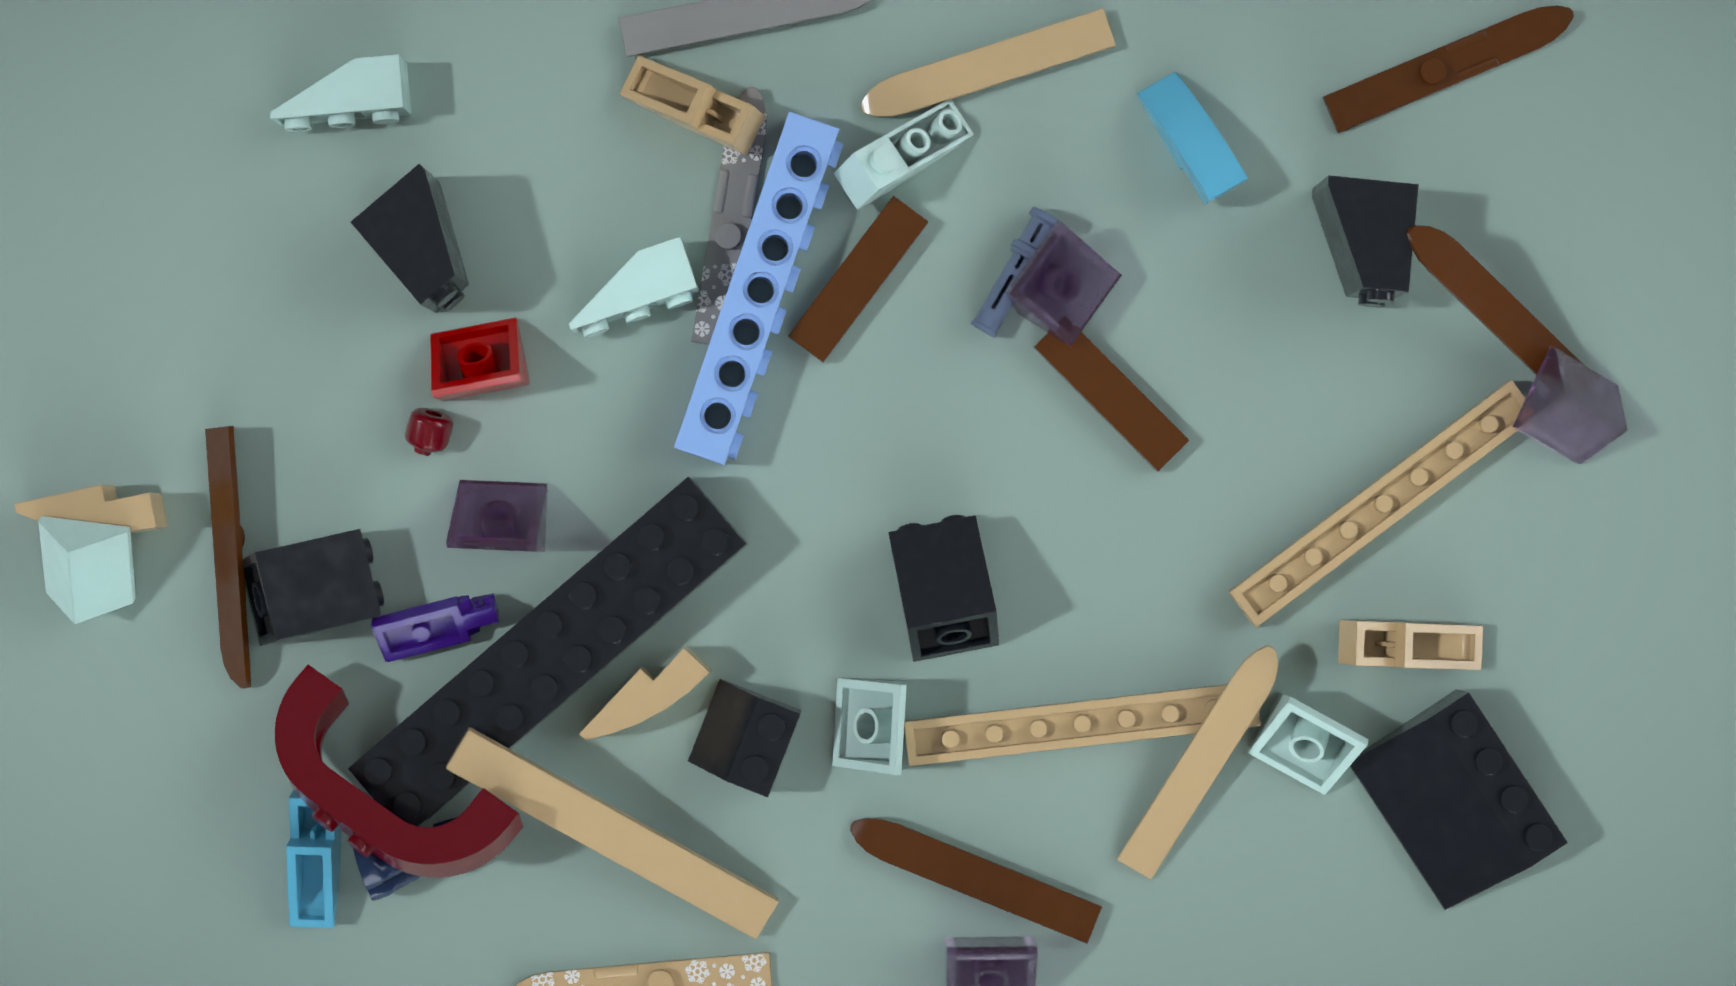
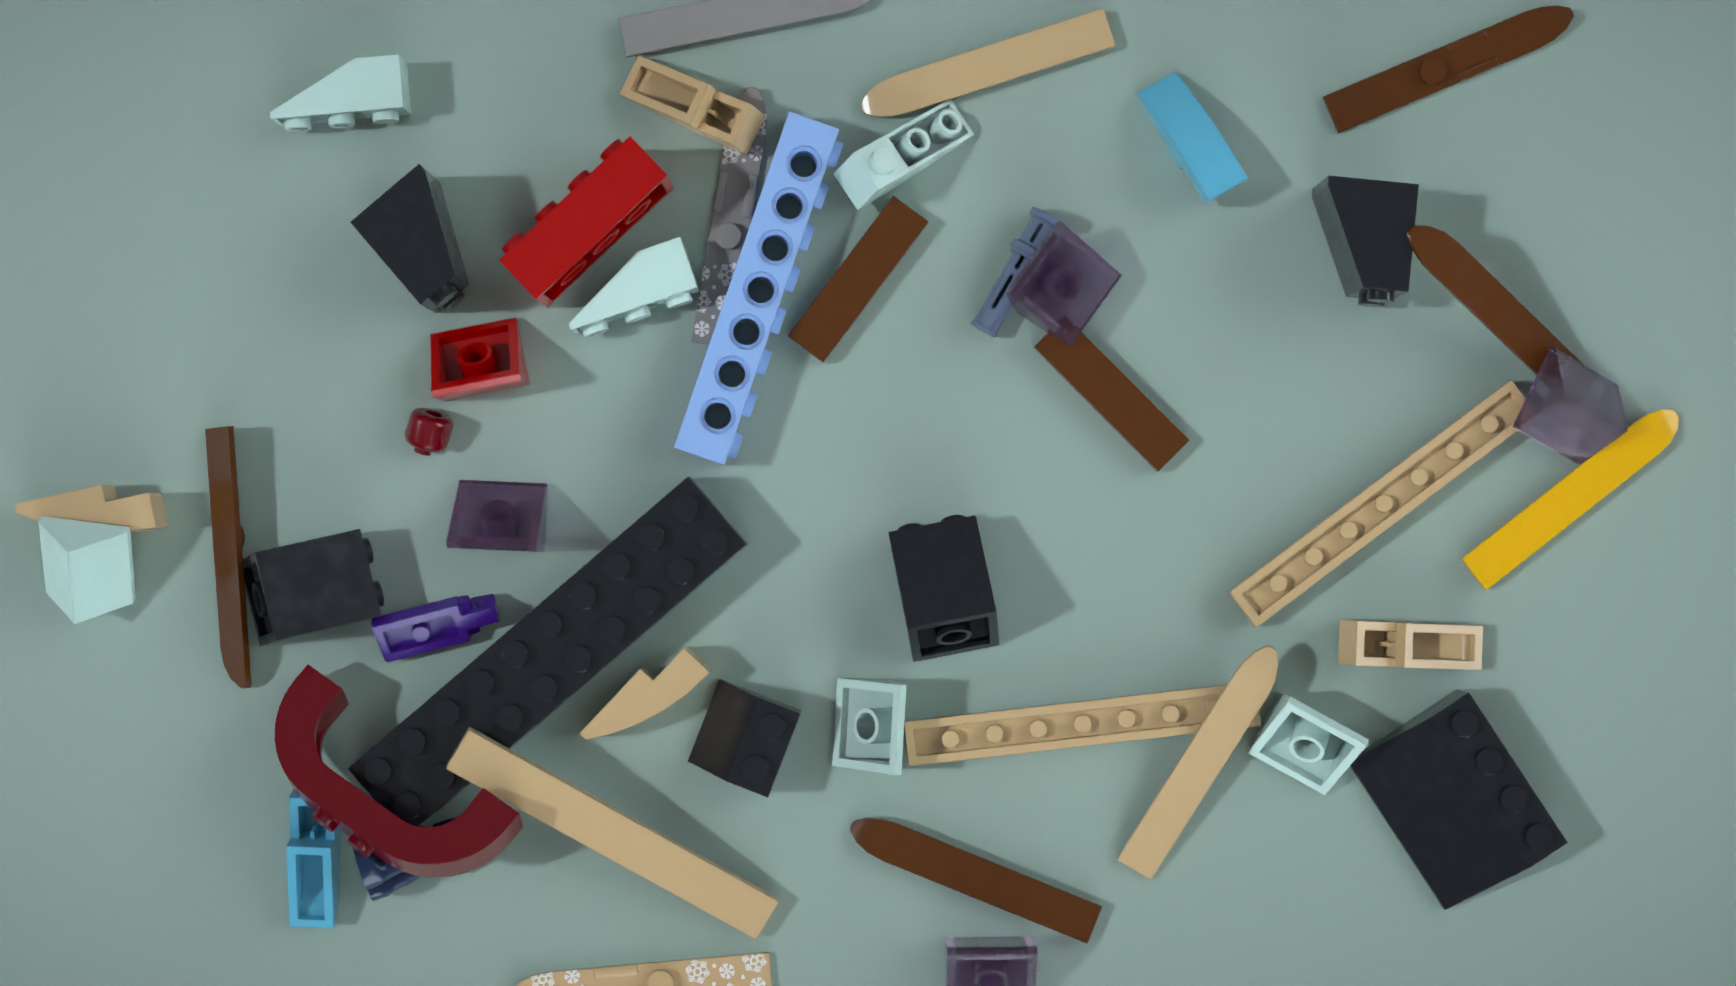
(586, 221): none -> red brick
(1571, 497): none -> yellow piece

